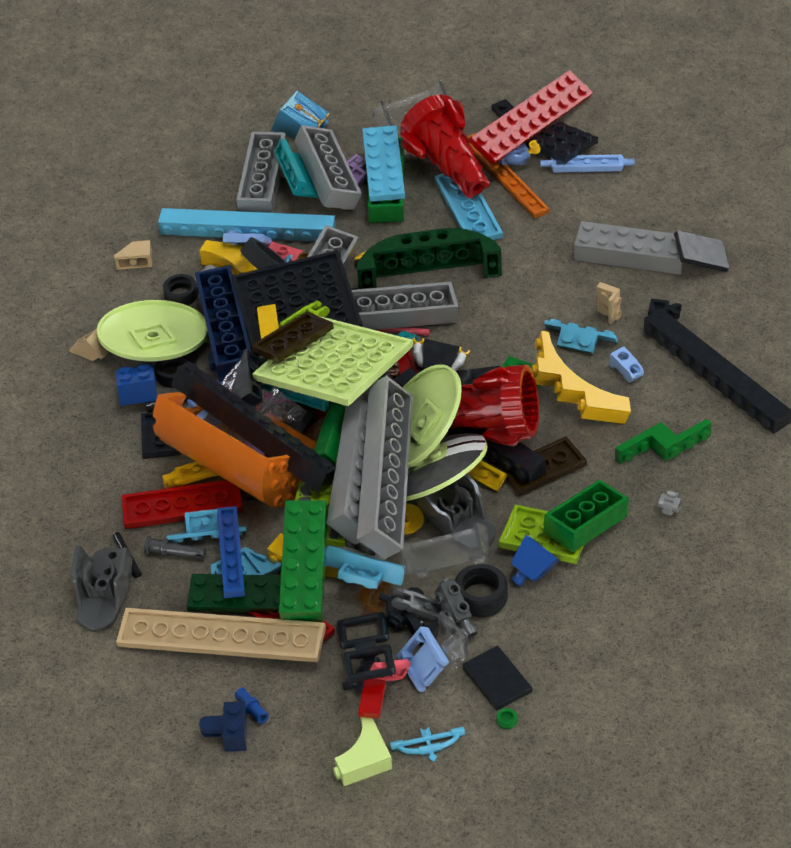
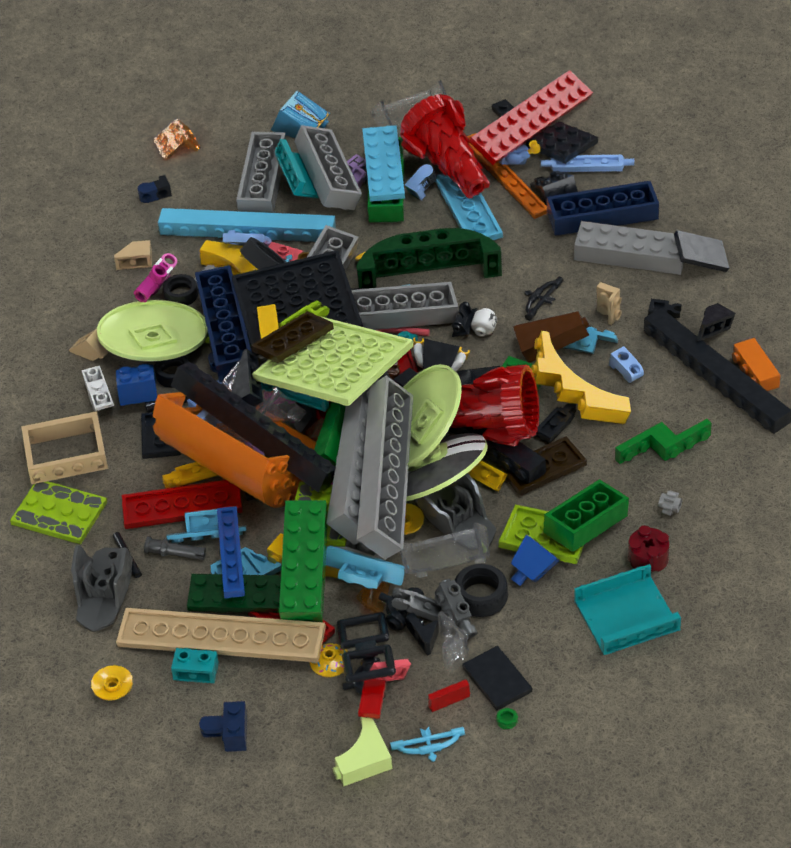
(59, 511): none -> lime plate
(61, 429): none -> tan window
(97, 388): none -> white slope
(111, 676): none -> yellow dish
(154, 190): none -> leg
(156, 278): none -> dark pink connector
(174, 138): none -> clear orange bracket
(195, 665): none -> teal brick
(252, 705): blue pin -> none
(332, 665): none -> yellow dish
(421, 180): none -> light blue leg
(426, 662): light blue container -> none
(448, 695): none -> red tile
(463, 320): none -> black hinge
(484, 322): none -> white head
(537, 294): none -> black piece
(555, 184): none -> black bracket
(556, 422): none -> black hinge
(562, 330): none -> reddish brown slope
(606, 205): none -> dark blue brick
(625, 610): none -> teal panel
(648, 547): none -> dark red brick
(715, 321): none -> black slope
(756, 364): none -> orange brick

